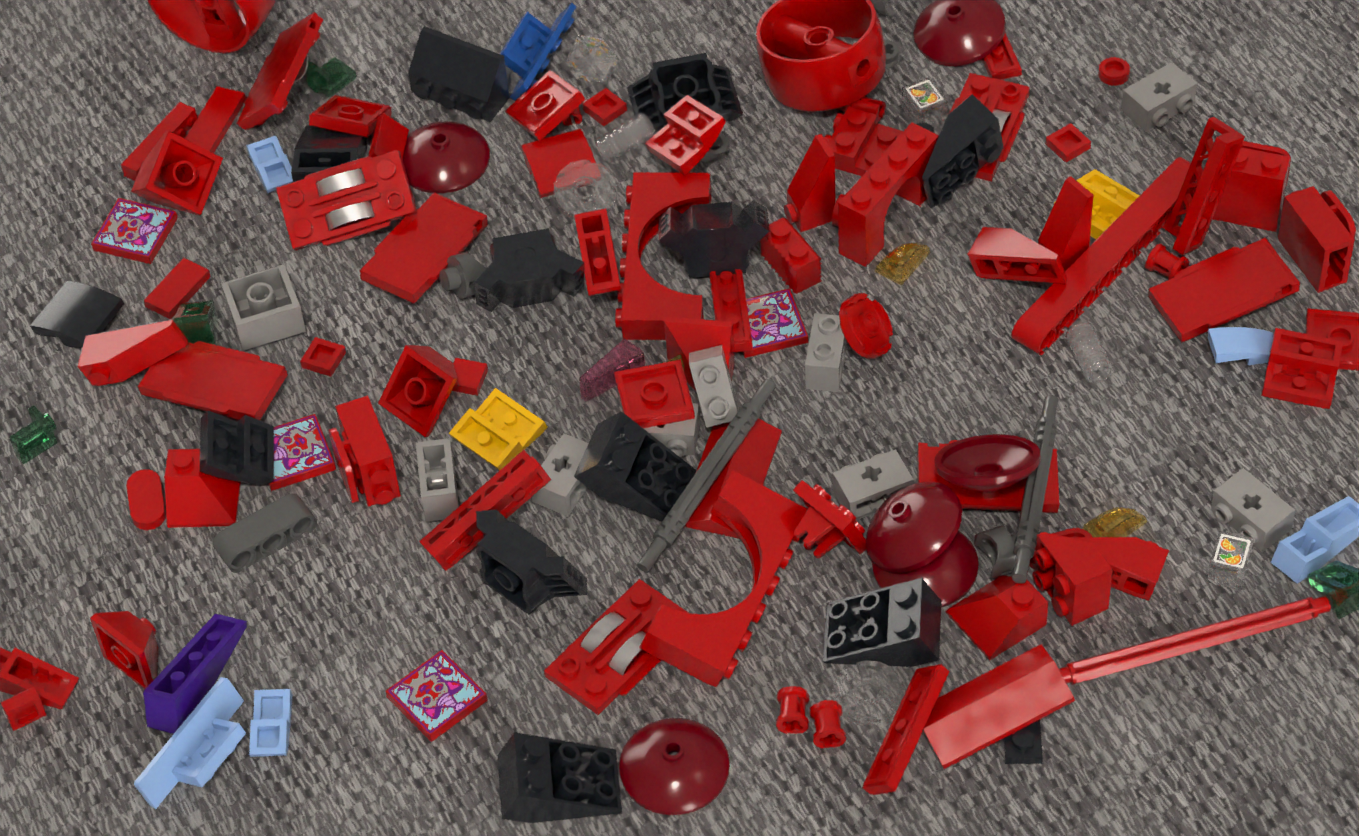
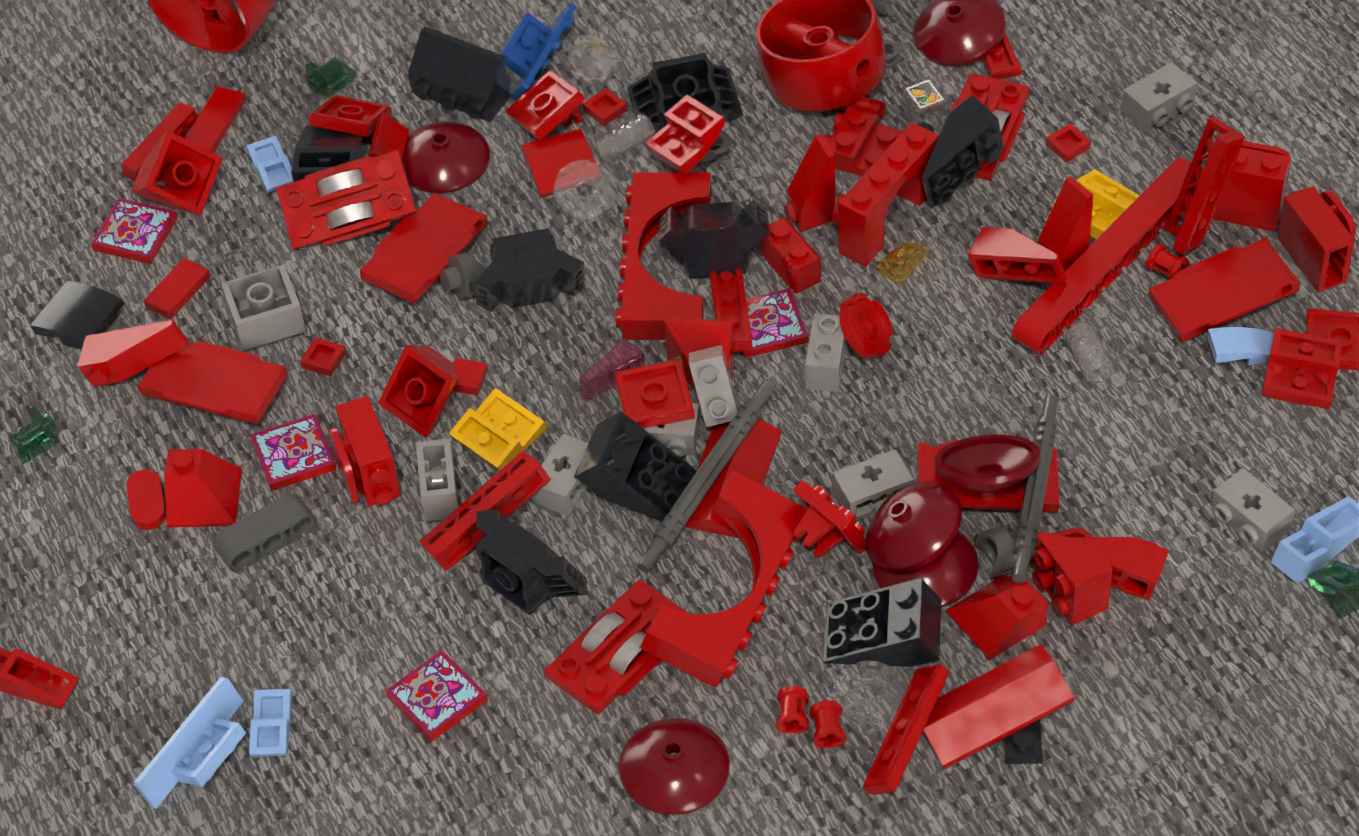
(23, 708): red tile -> none
(128, 644): red slope -> none
(191, 673): dark purple slope -> none
(196, 321): clear green slope -> none
(237, 449): black slope -> none
(280, 71): red piece -> none
(556, 780): black slope -> none
(597, 252): red slope -> none
(1114, 71): red tile -> none
(1115, 522): clear yellow brick -> none
(1194, 639): piece -> none
(1230, 560): clear brick -> none

